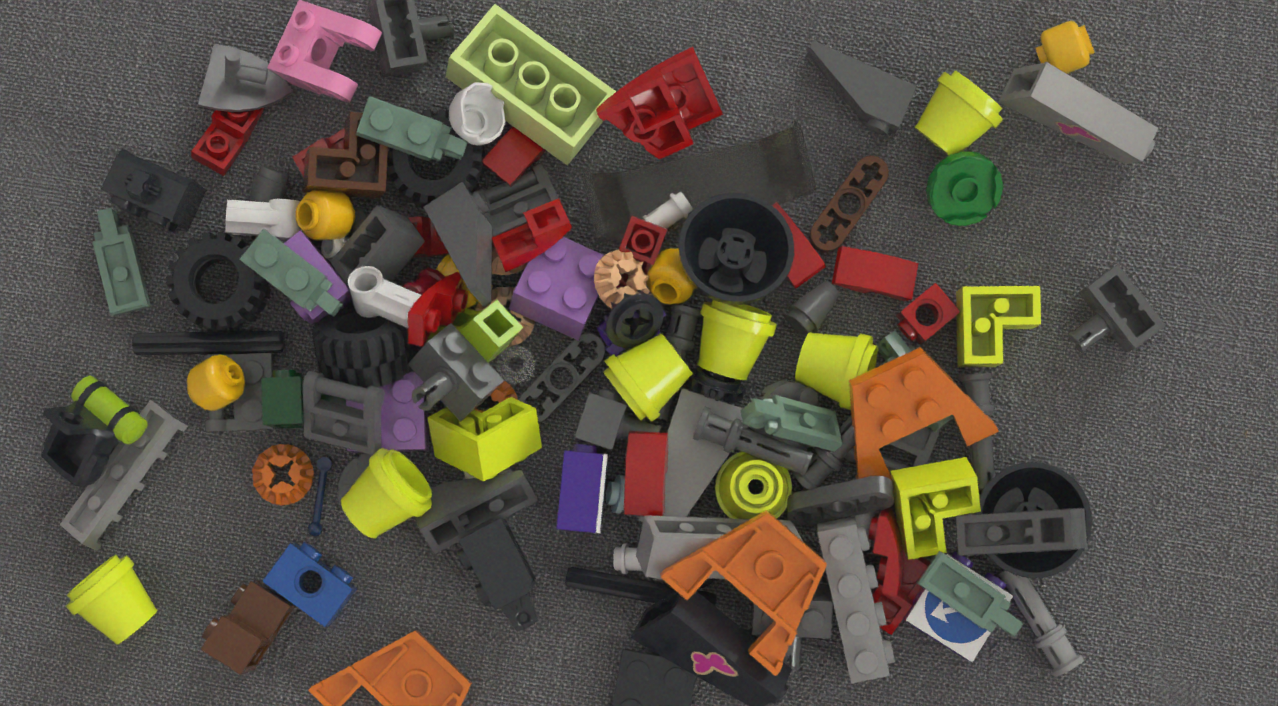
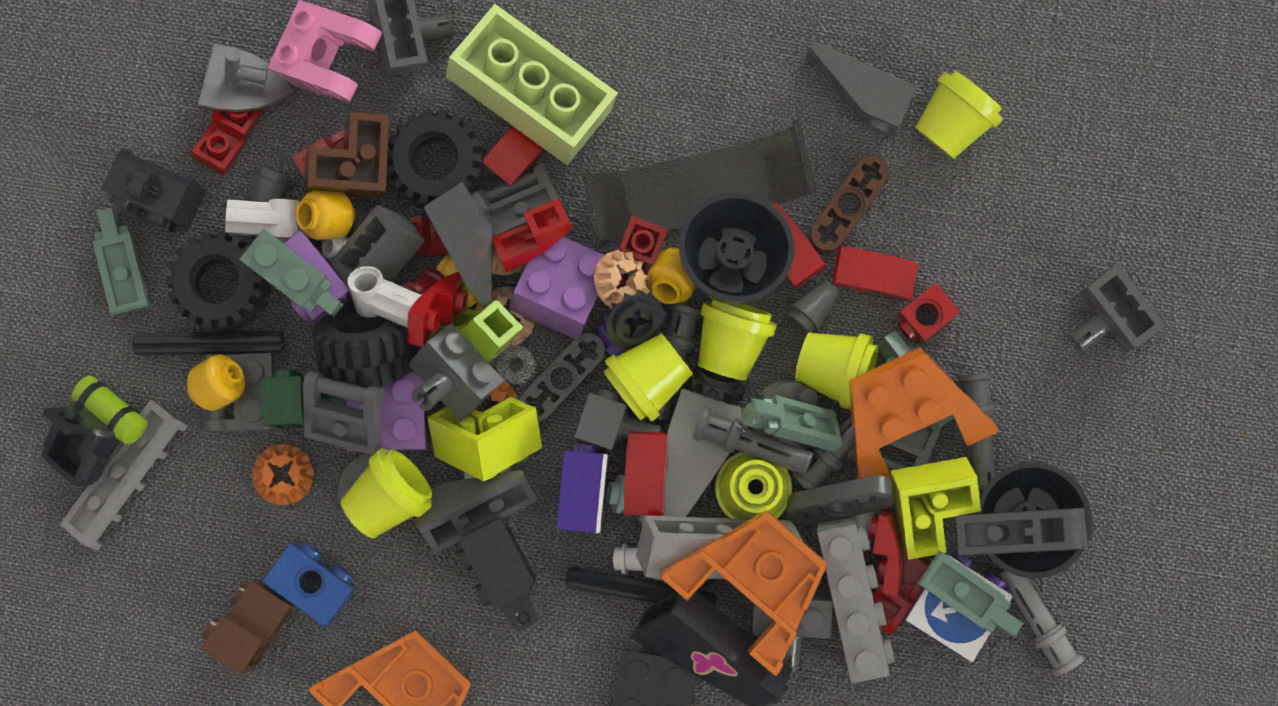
(112, 599): neon yellow piece -> none
(324, 464): dark blue hinge -> none
(408, 131): sand green hinge -> none
(477, 114): white hair -> none
(663, 105): red slope -> none
(670, 211): white pin -> none
(964, 188): green tile -> none
(985, 314): neon yellow brick -> none
(1065, 47): yellow head -> none
(1078, 112): light grey slope -> none

